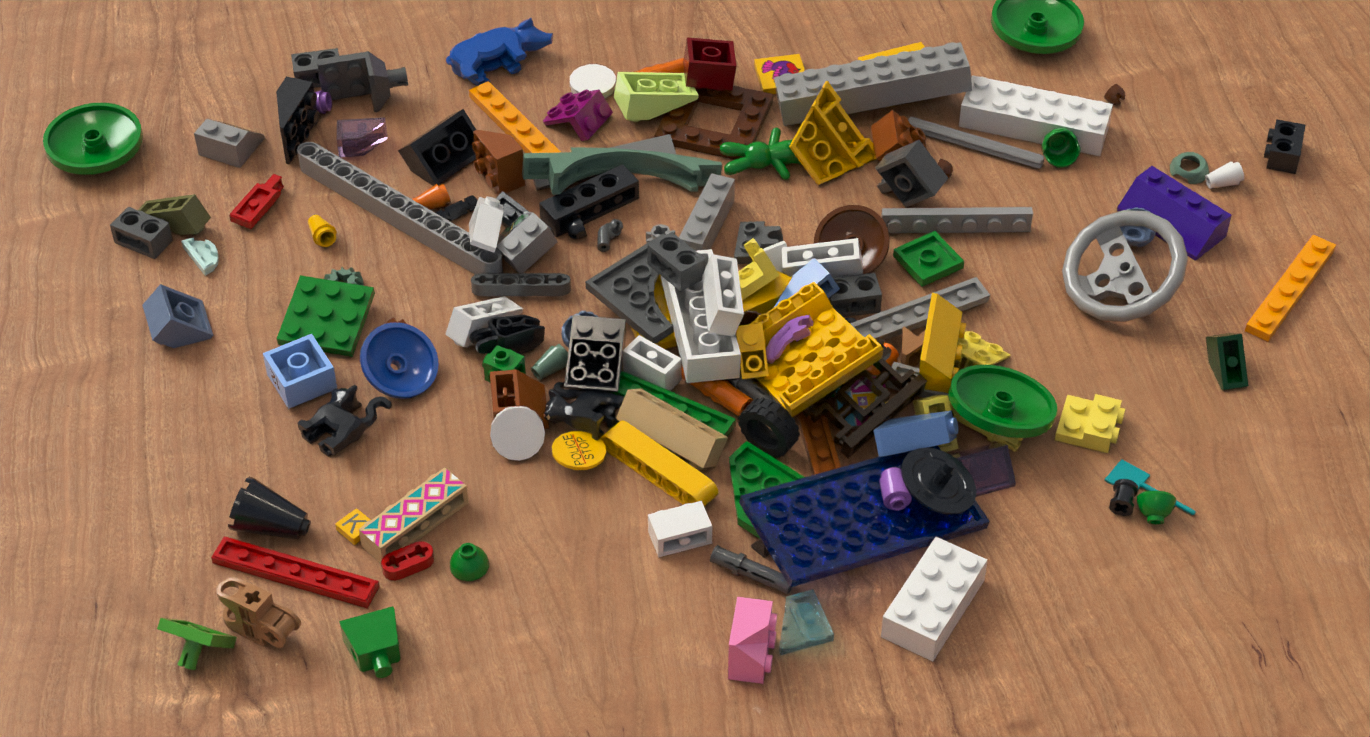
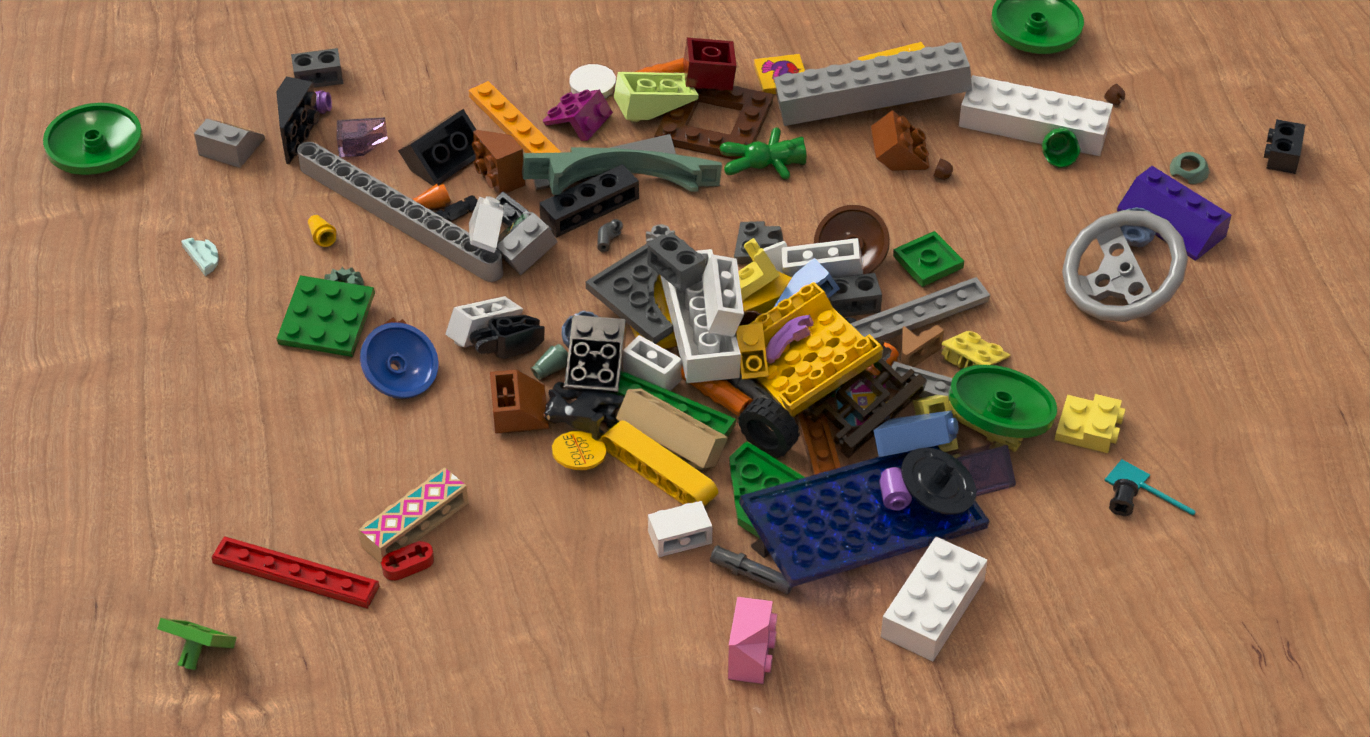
(141, 232): dark grey brick -> none
(176, 318): sand blue slope -> none
(183, 213): olive slope -> none
(256, 614): medium nougat piece -> none
(257, 202): red hinge -> none
(267, 513): black cone -> none
(300, 371): light blue brick -> none
(339, 422): black animal -> none
(350, 525): yellow tile -> none
(358, 76): dark grey plate -> none
(373, 641): green torso -> none
(469, 562): green brick -> none
(496, 49): blue animal -> none
(501, 360): green brick -> none
(517, 433): white tile -> none
(520, 284): dark grey beam -> none
(576, 229): black hinge -> none
(709, 212): light grey brick -> none
(804, 623): clear light blue wing -> none
(829, 140): yellow wedge -> none
(910, 174): dark grey hinge -> none
(941, 344): yellow slope -> none
(958, 219): light grey plate -> none
(978, 143): light grey axle -> none
(1156, 505): green brick -> none
(1227, 175): white cone -> none
(1227, 360): dark green slope -> none
(1290, 288): light orange plate -> none

